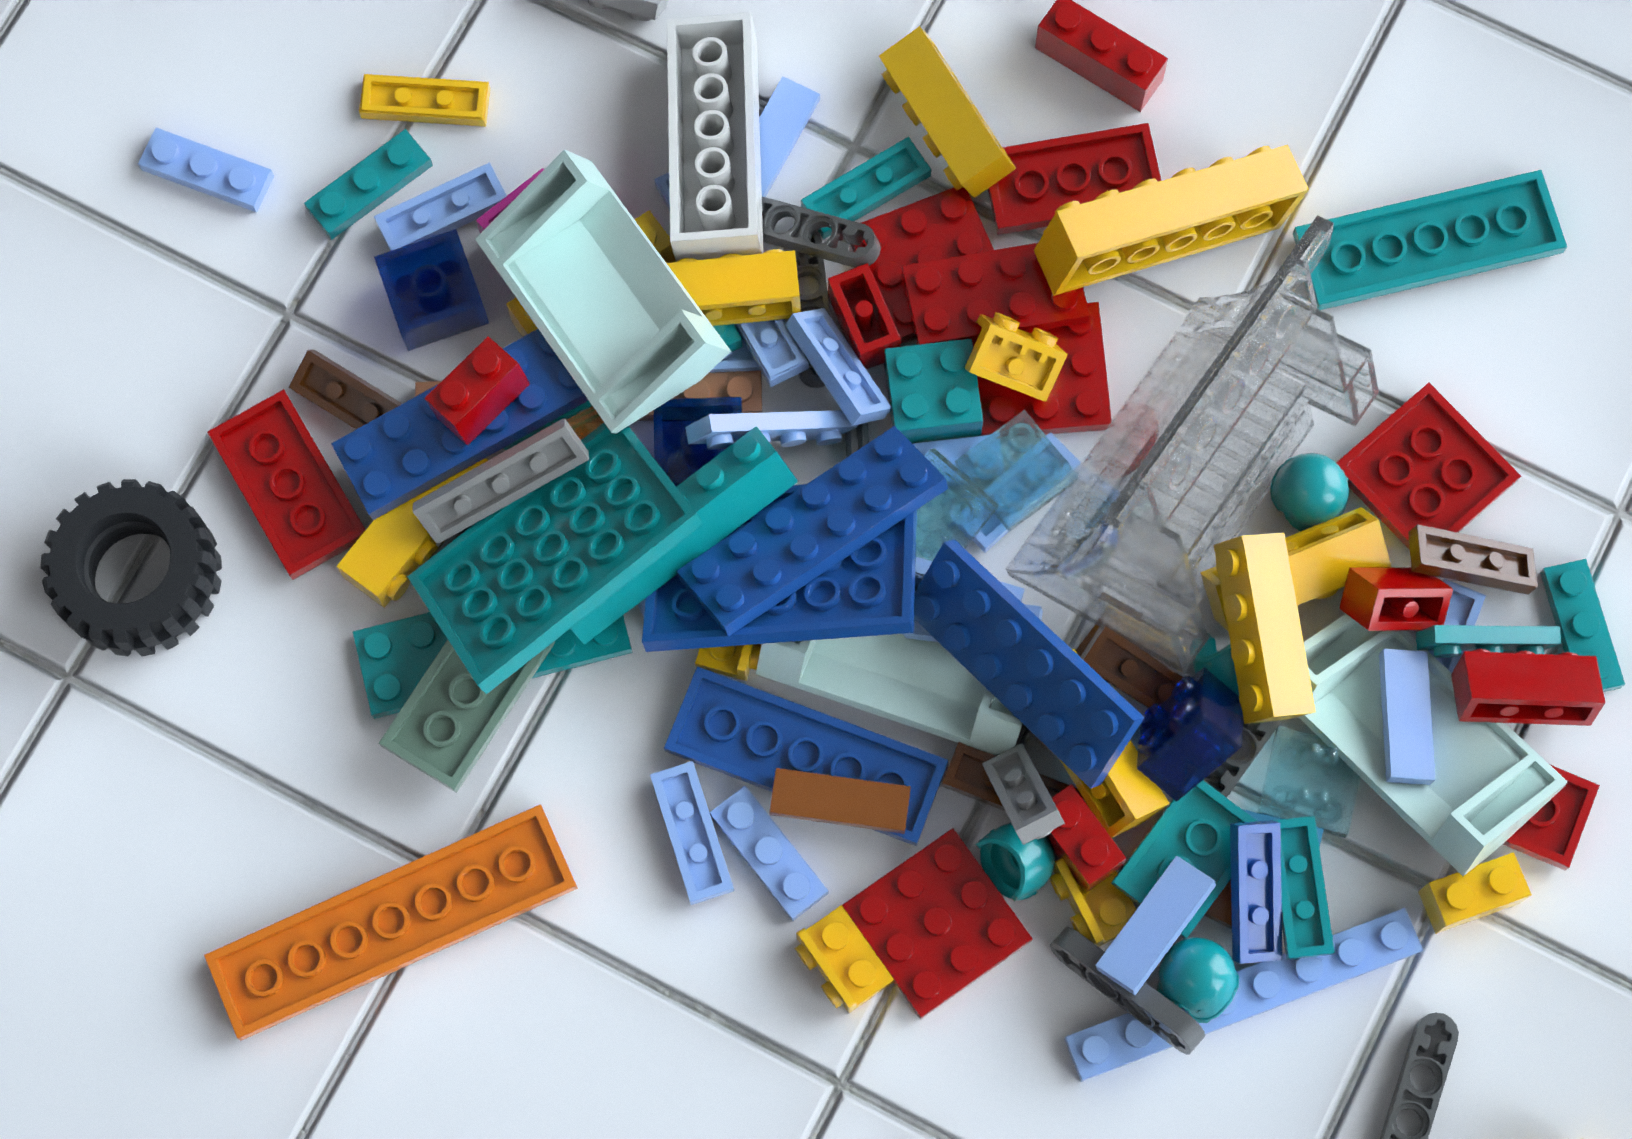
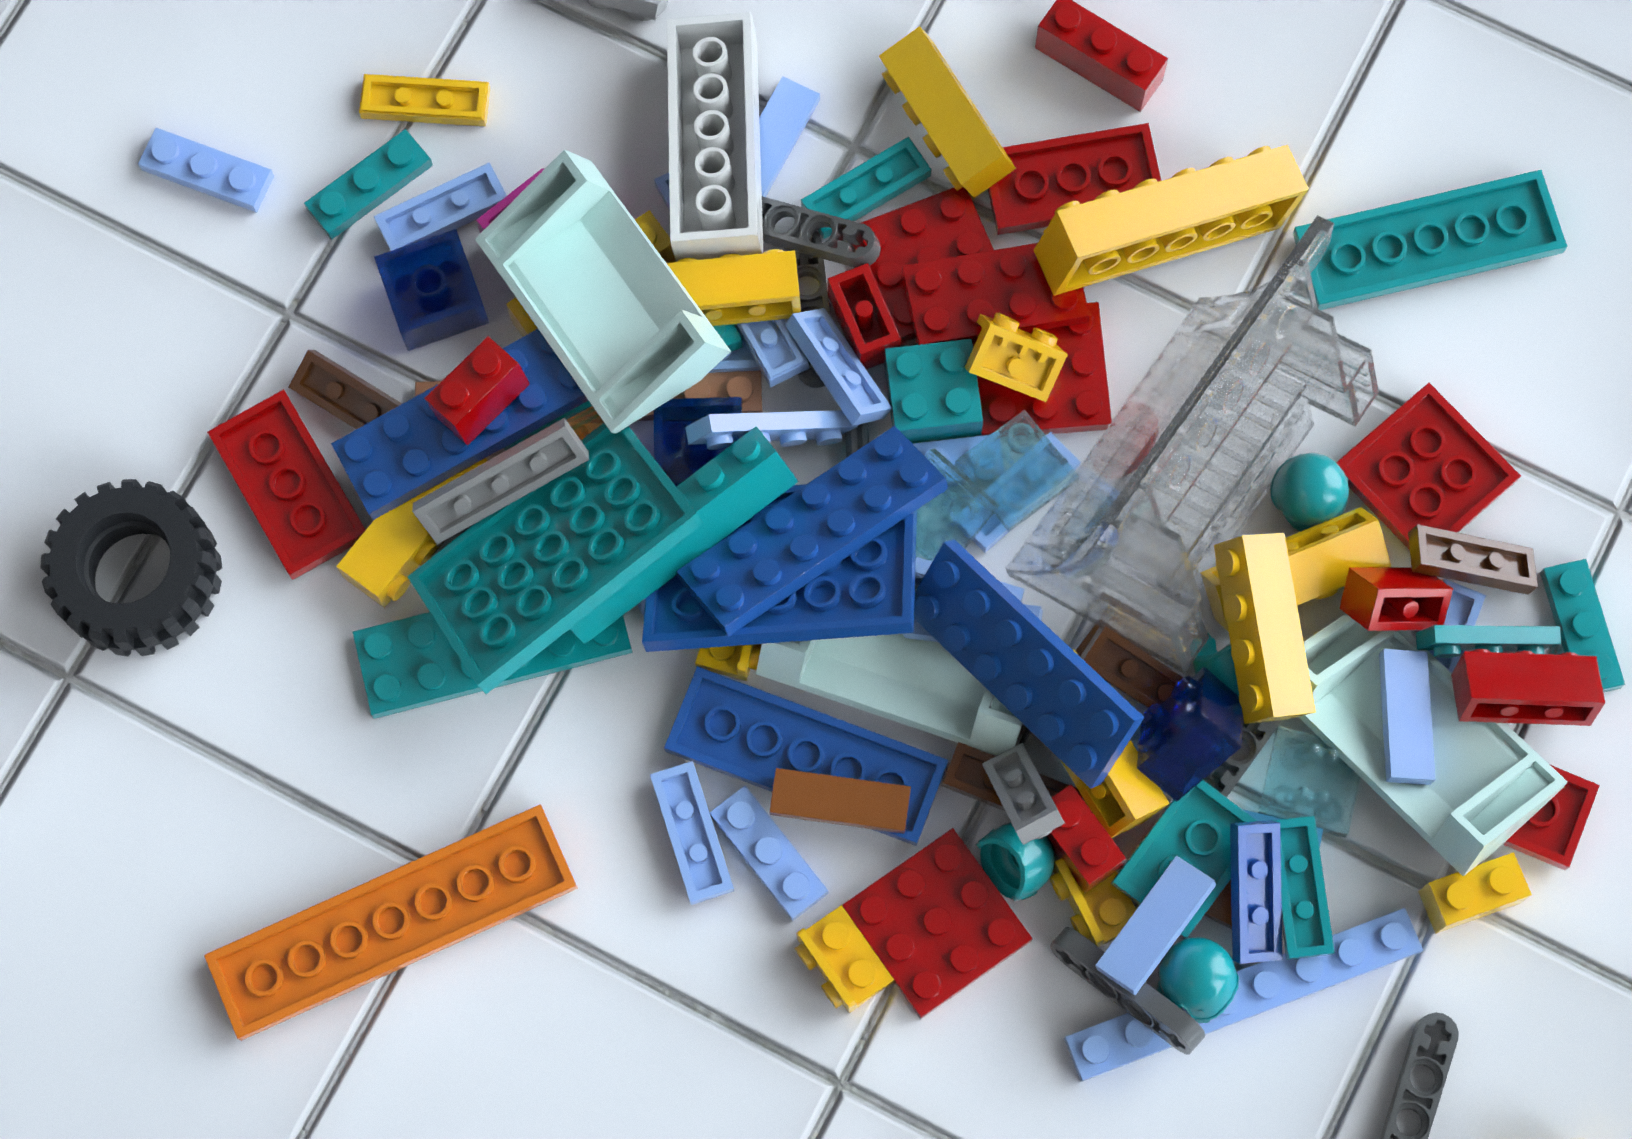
(452, 719): sand green plate -> none

